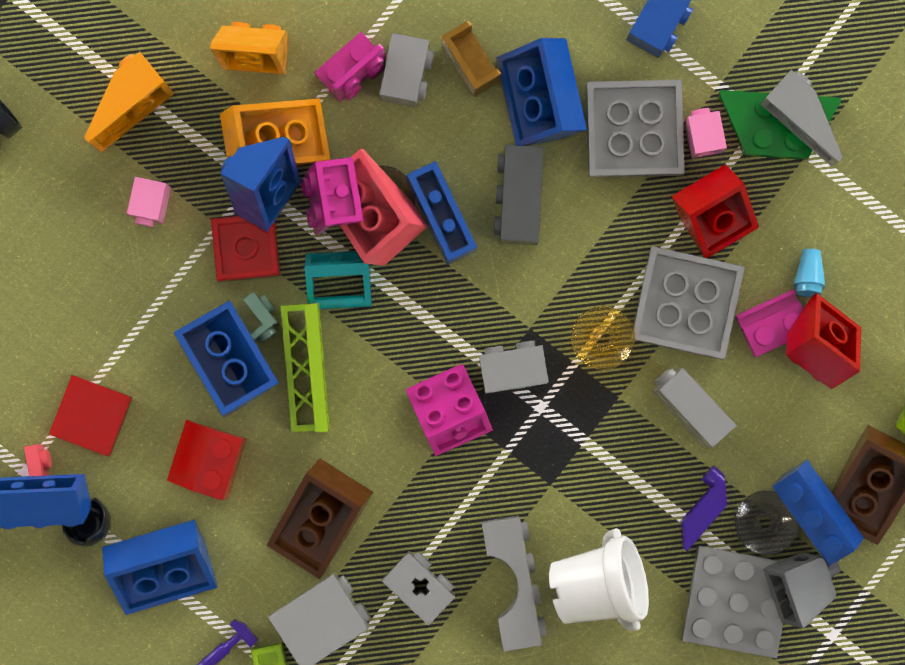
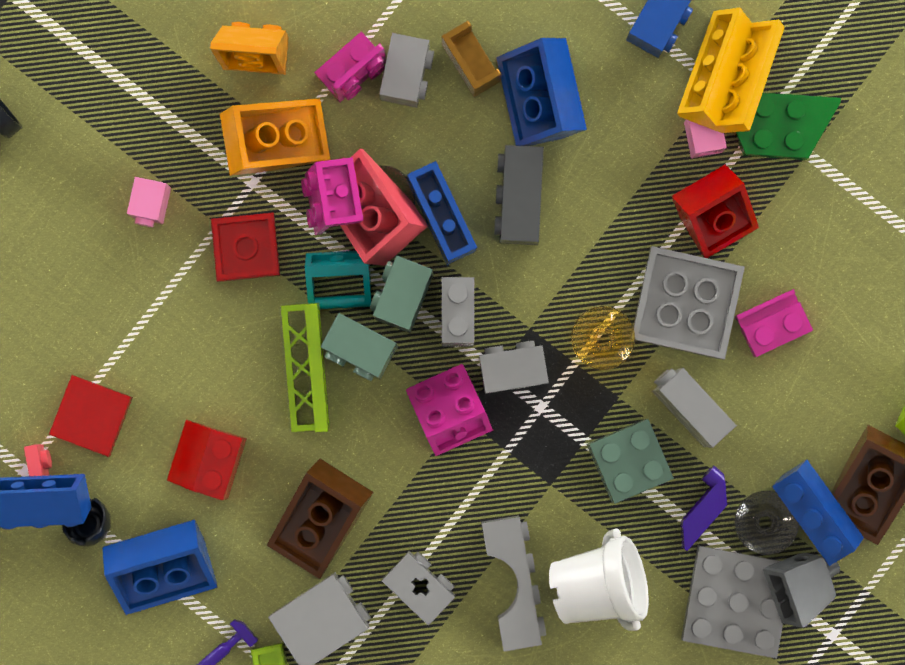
(129, 98): light orange slope -> none
(226, 358): blue slope -> none
(261, 180): blue slope -> none
(262, 310): sand green bracket -> none
(358, 346): none -> sand green brick
(402, 293): none -> sand green brick
(457, 311): none -> light grey brick
(630, 461): none -> sand green brick
(635, 128): light grey plate -> none
(730, 71): none -> yellow slope
(801, 112): light grey slope -> none
(810, 274): medium azure cone -> none
(825, 343): red slope -> none

